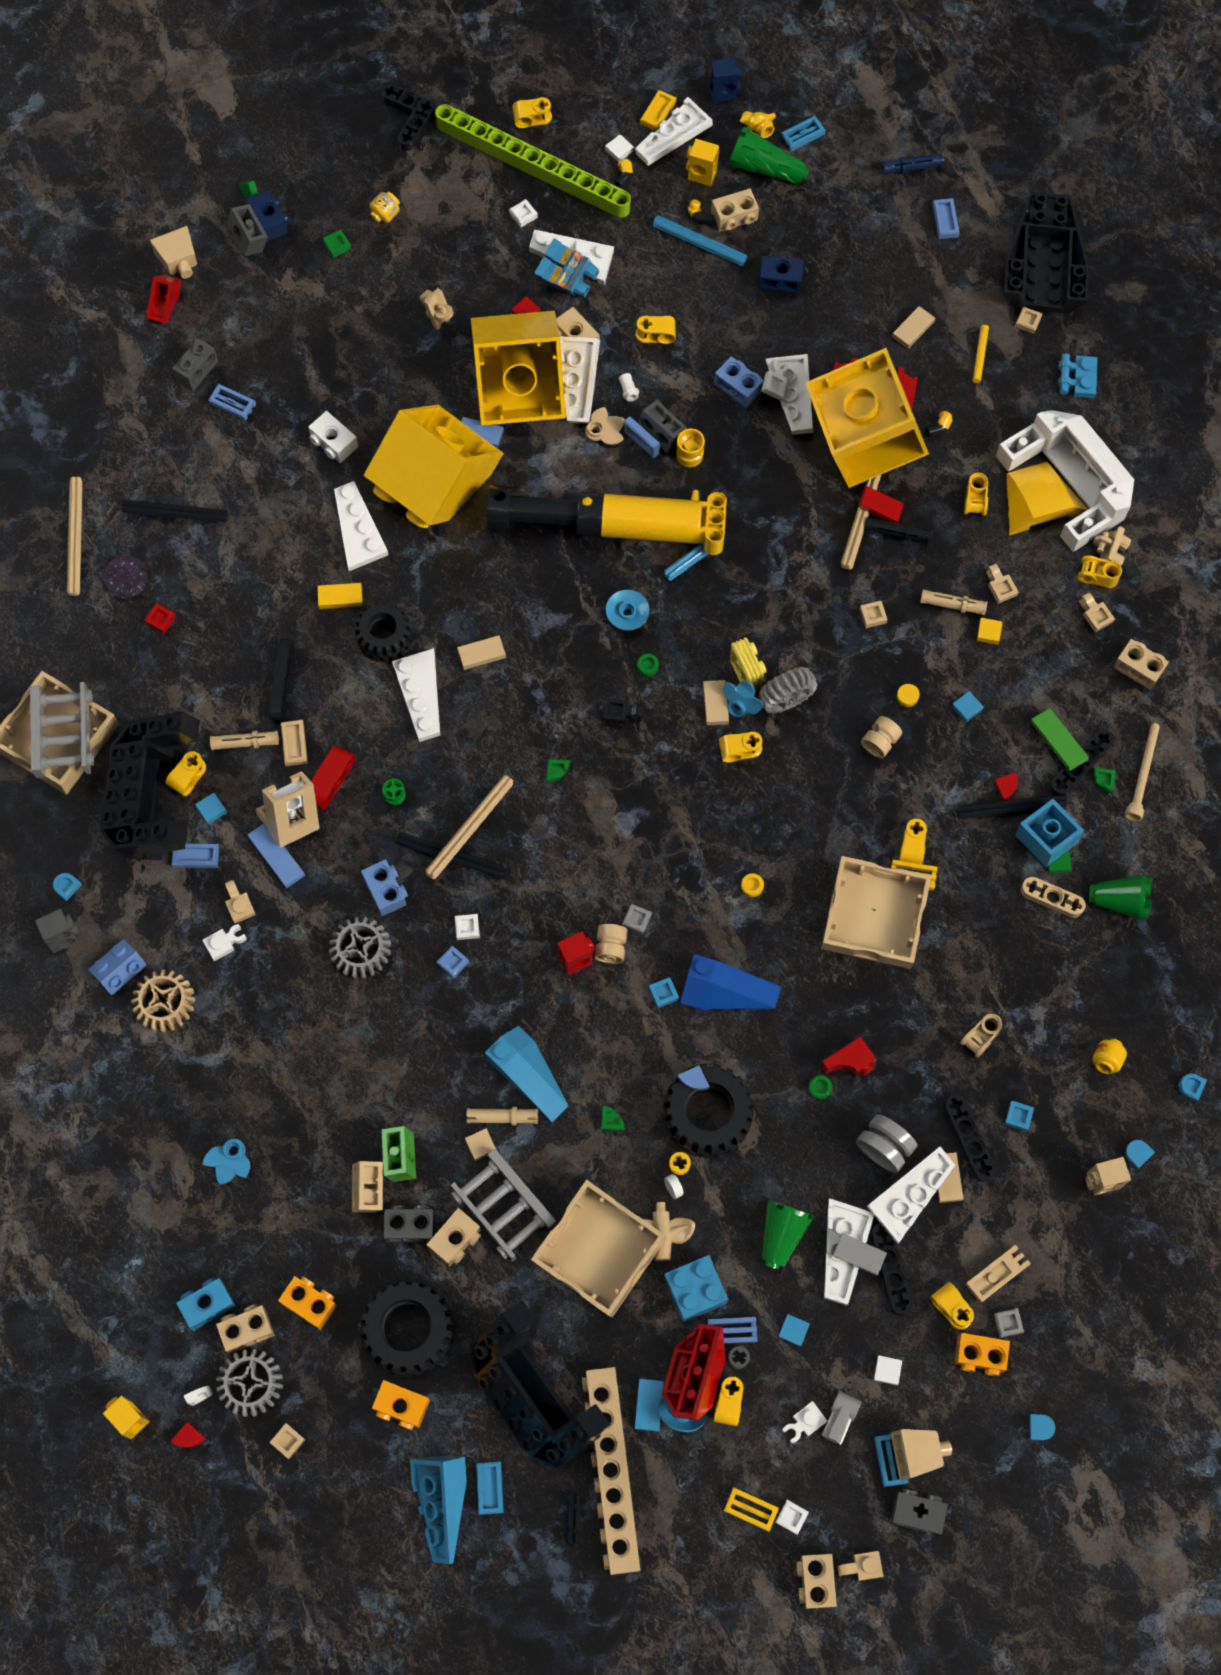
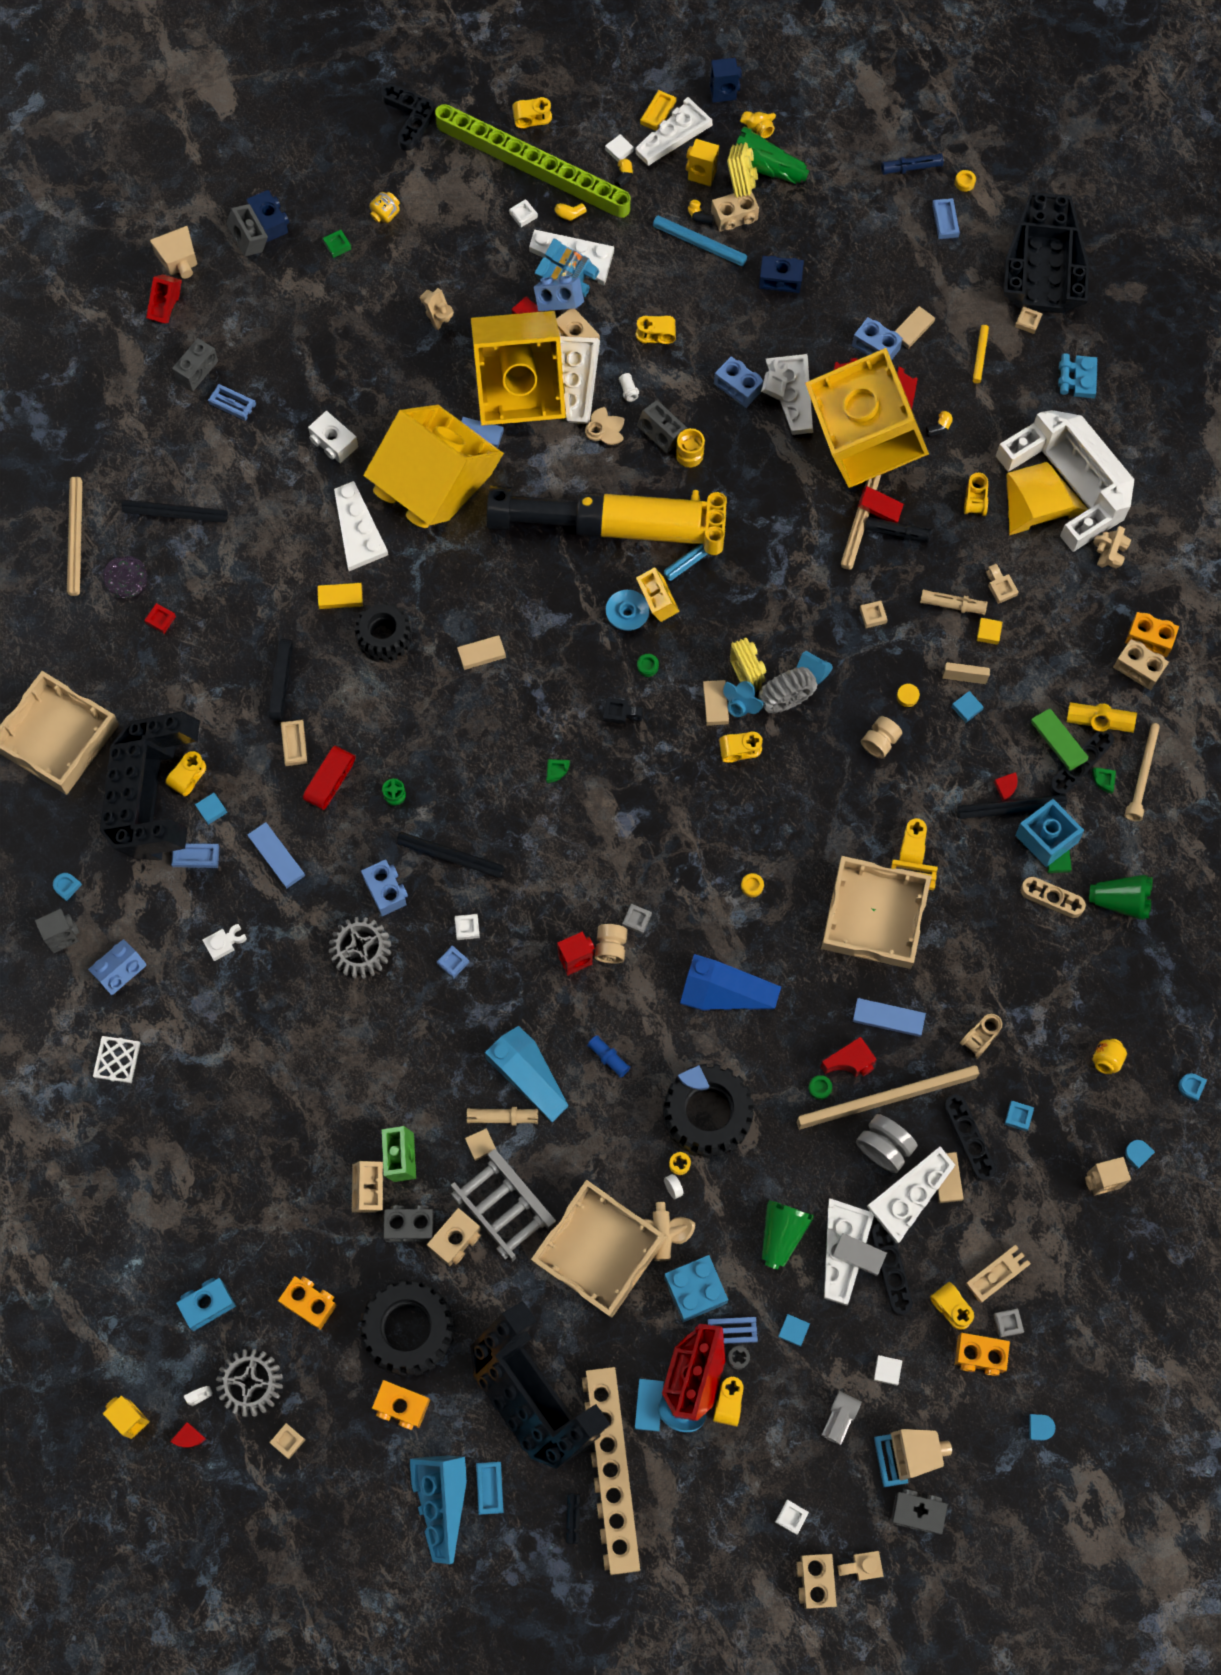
(39, 721): light grey fence -> none
(132, 1063): none -> white window
(155, 1006): tan gear -> none
(226, 1164): dark azure plate -> none
(238, 905): tan plate -> none
(244, 740): tan pin -> none
(247, 1335): tan brick -> none
(248, 188): green tile -> none
(289, 810): tan brick -> none
(419, 687): white wing -> none
(469, 827): tan axle -> none
(560, 298): none -> medium blue brick
(568, 212): none -> yellow arm
(608, 1056): none -> blue pin
(611, 1120): green tile -> none
(641, 437): medium blue tile -> none
(657, 594): none -> yellow brick
(663, 992): dark azure tile -> none
(741, 169): none -> light yellow brick
(770, 1518): yellow tile -> none
(805, 136): dark azure tile -> none
(807, 1420): white plate -> none
(817, 666): none -> dark azure tile
(880, 337): none -> medium blue brick
(887, 1097): none -> tan tile
(889, 1017): none -> medium blue tile
(965, 180): none -> yellow tile
(966, 673): none -> tan tile
(1096, 615): tan plate -> none
(1098, 570): yellow piece -> none
(1114, 718): none -> yellow piece
(1151, 637): none -> light orange brick

